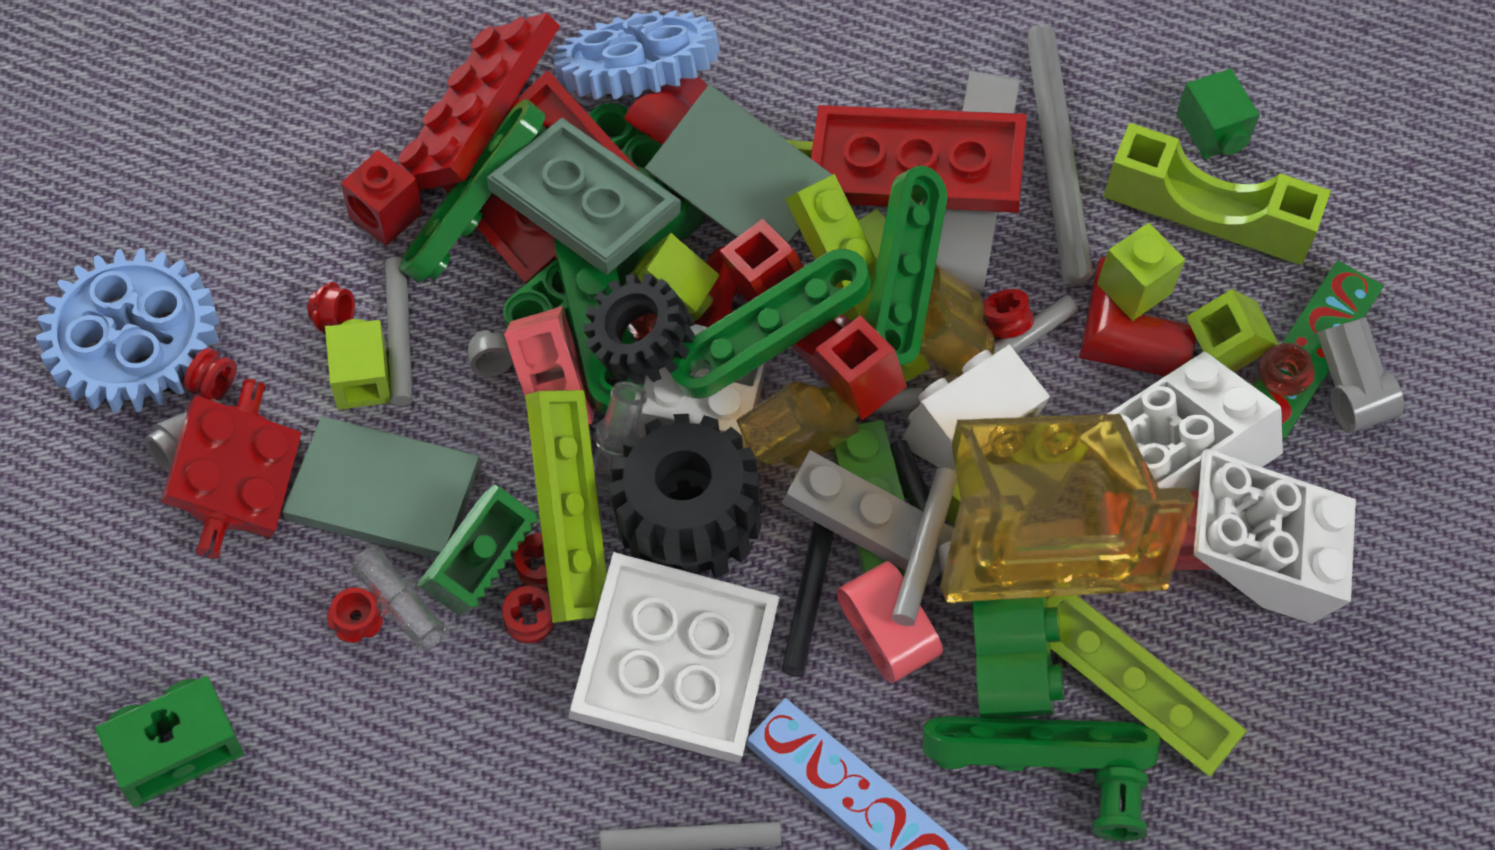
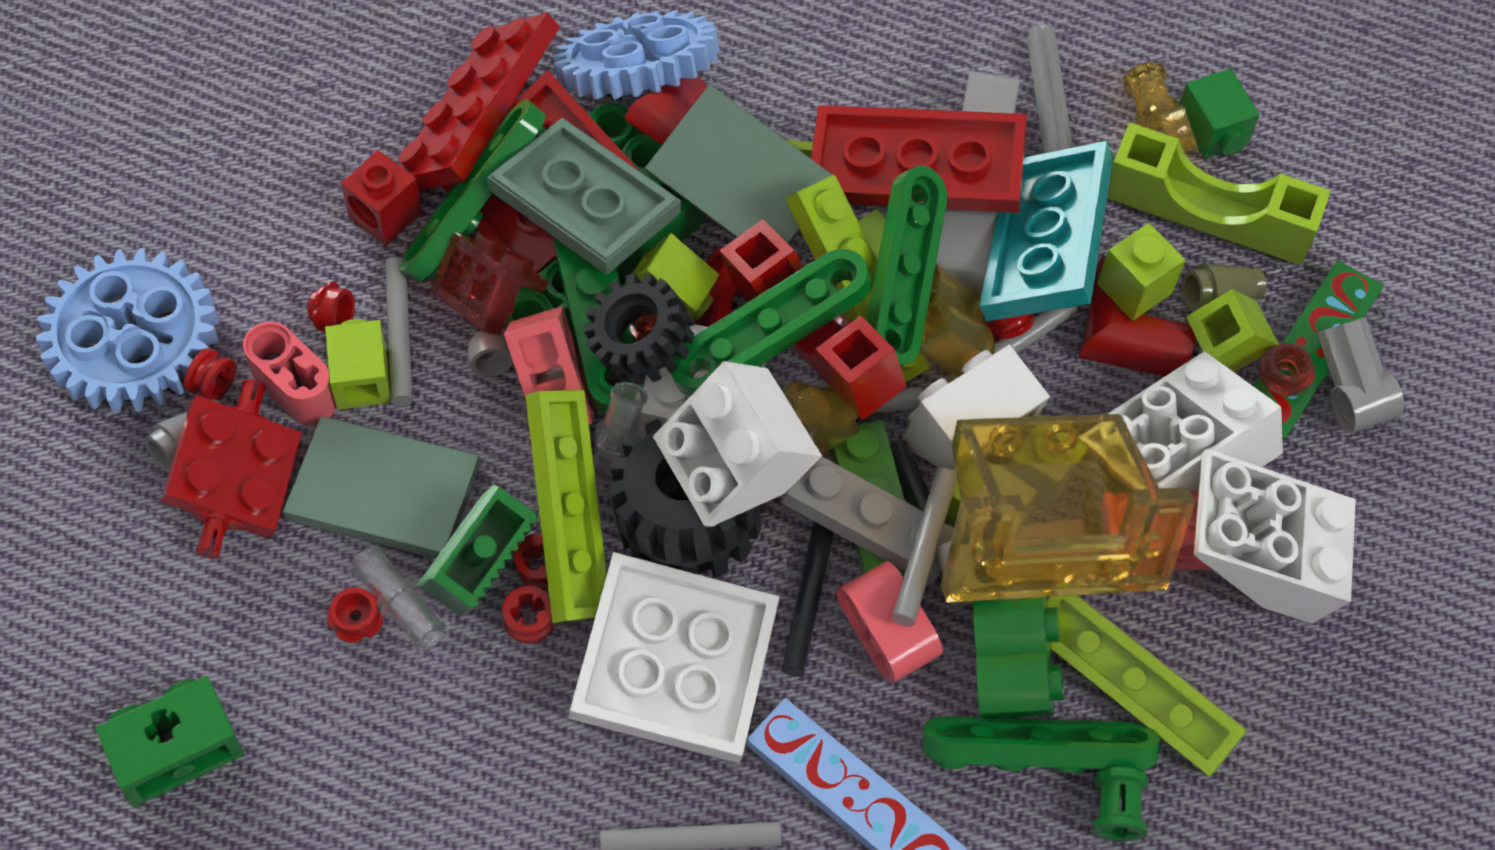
(280, 374): none -> coral beam
(484, 279): none -> clear red bracket
(736, 443): none -> white slope
(1052, 246): none -> teal plate
(1155, 104): none -> clear yellow connector
(1213, 280): none -> olive cone

